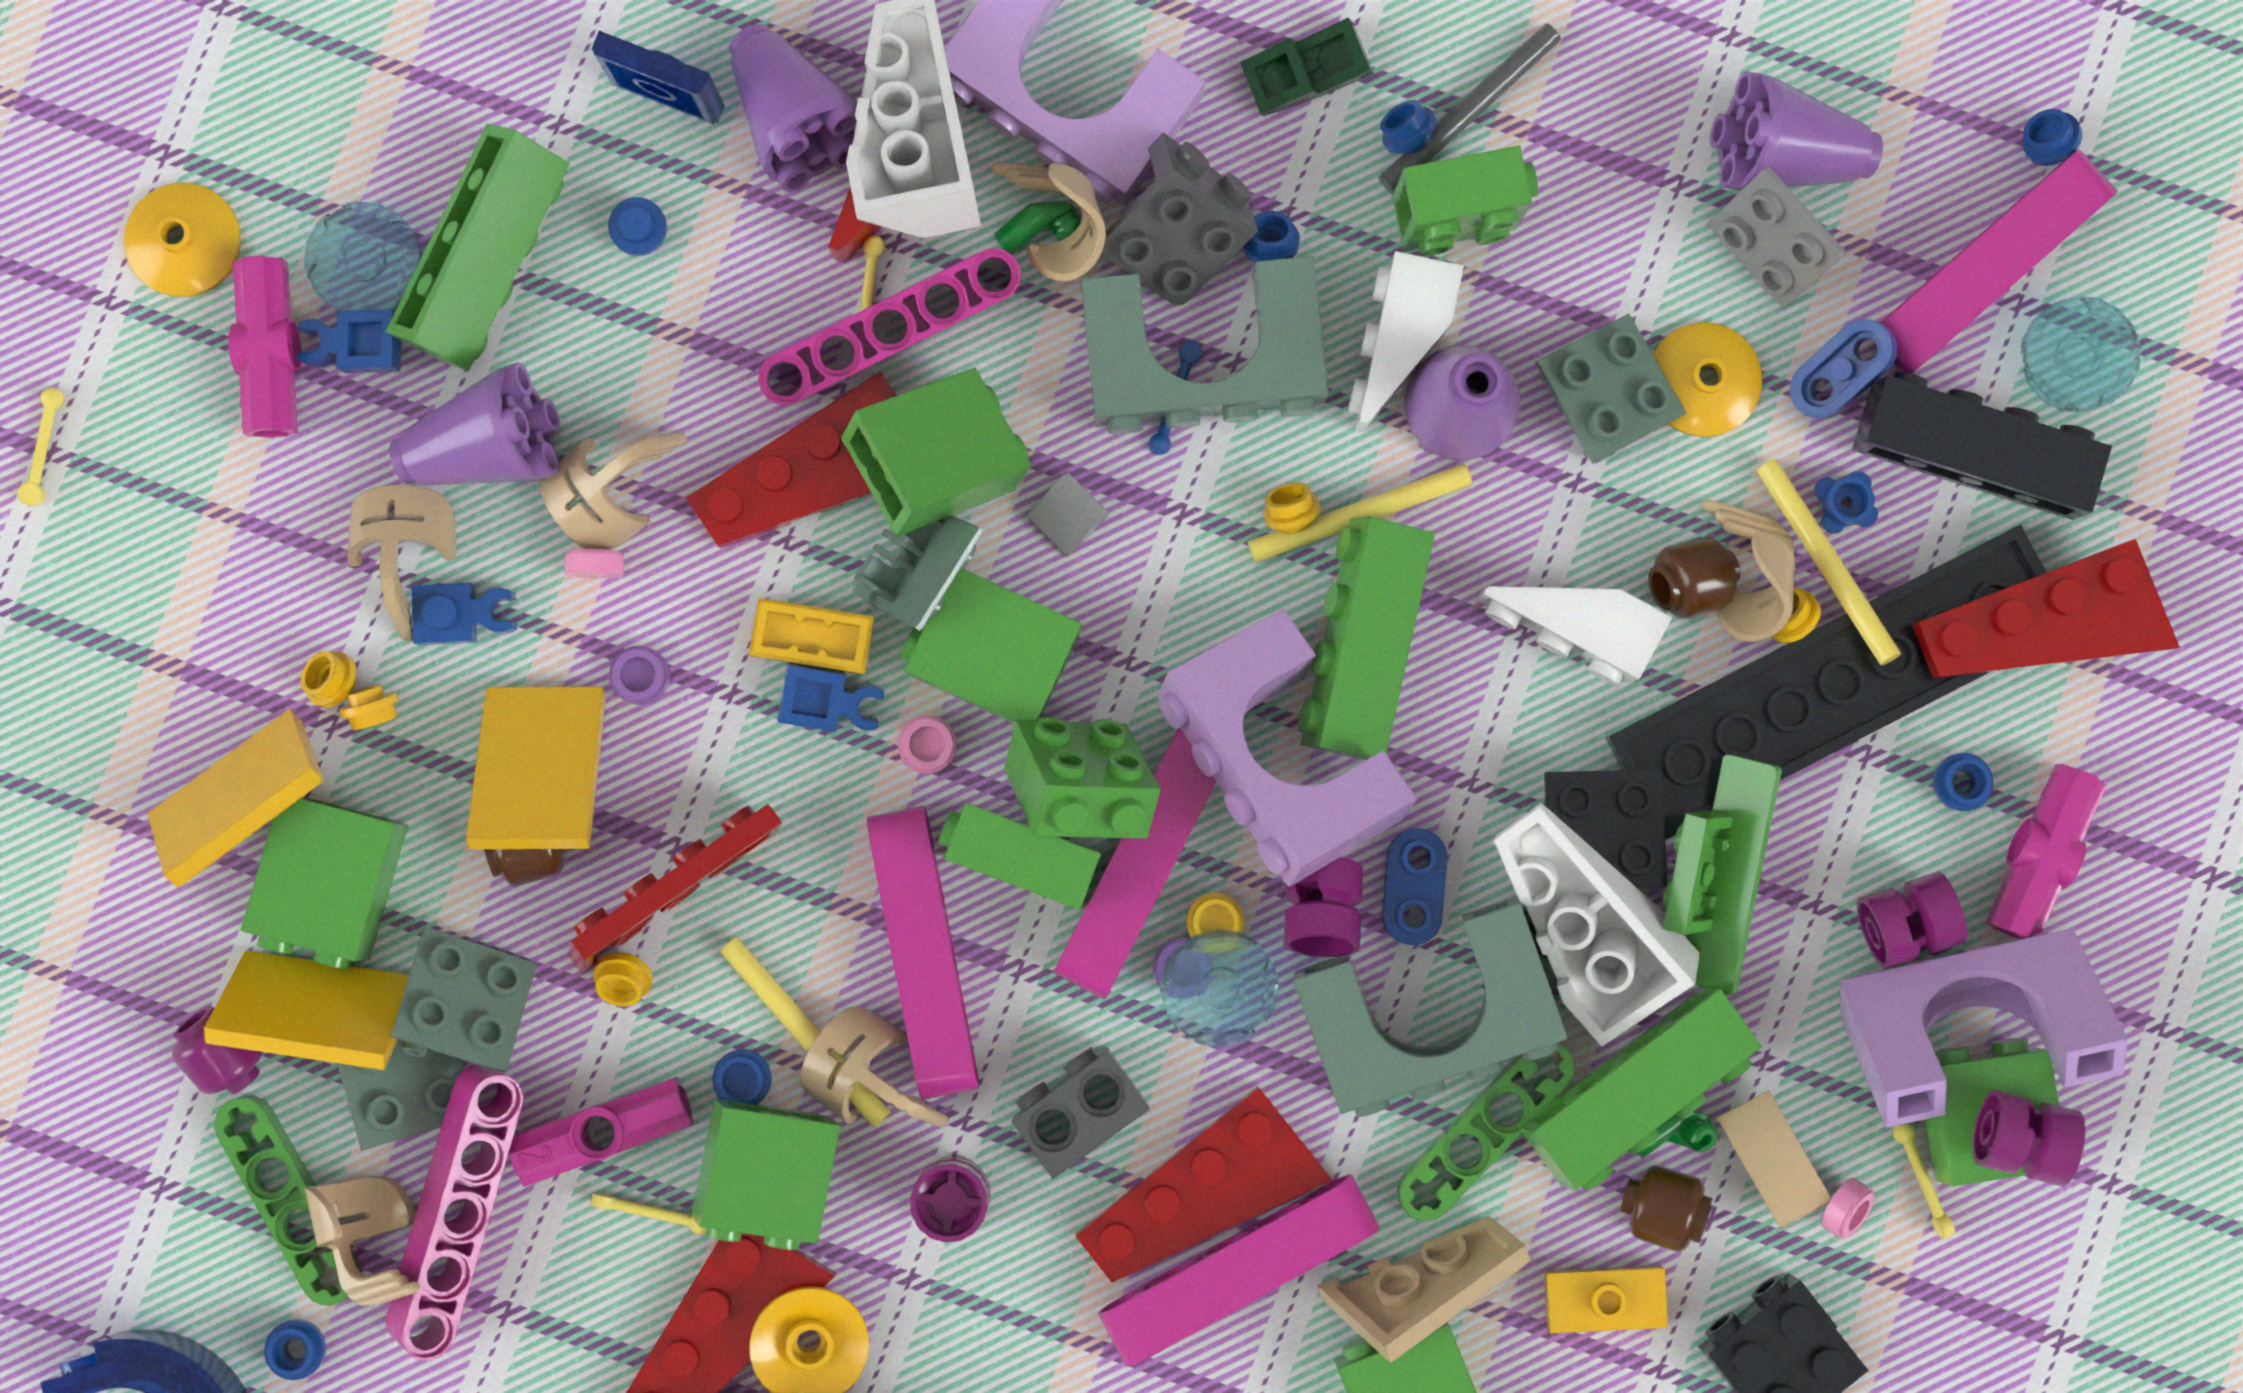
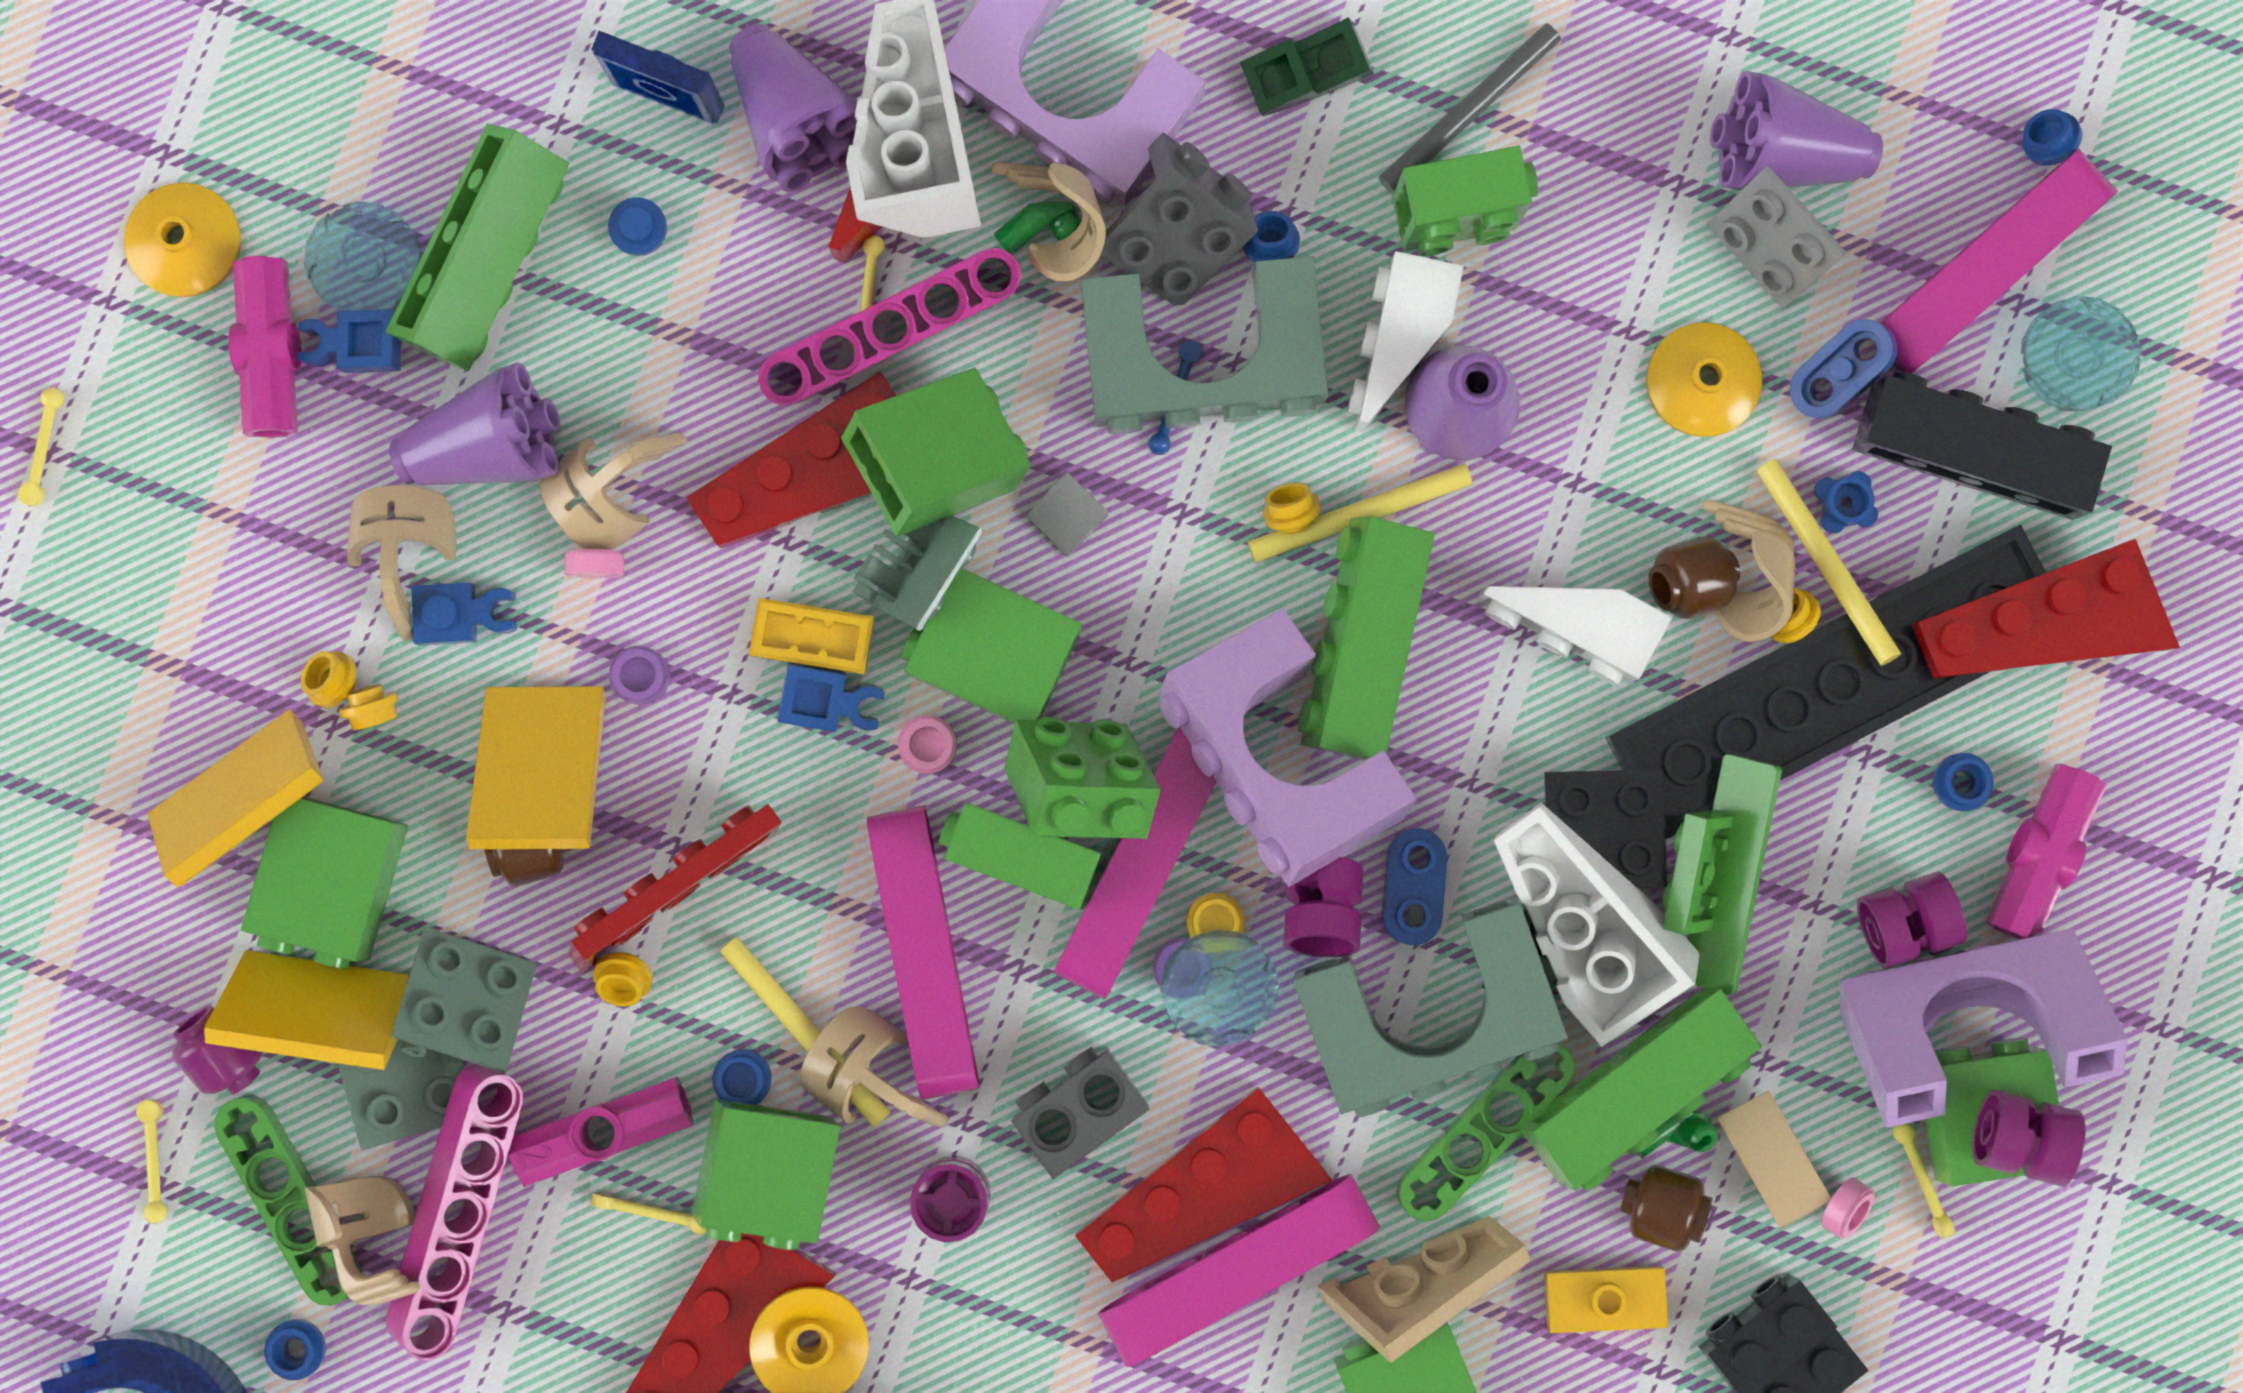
(149, 1113): none -> light yellow hinge
(1407, 127): blue plate -> none
(1610, 388): sand green hinge -> none

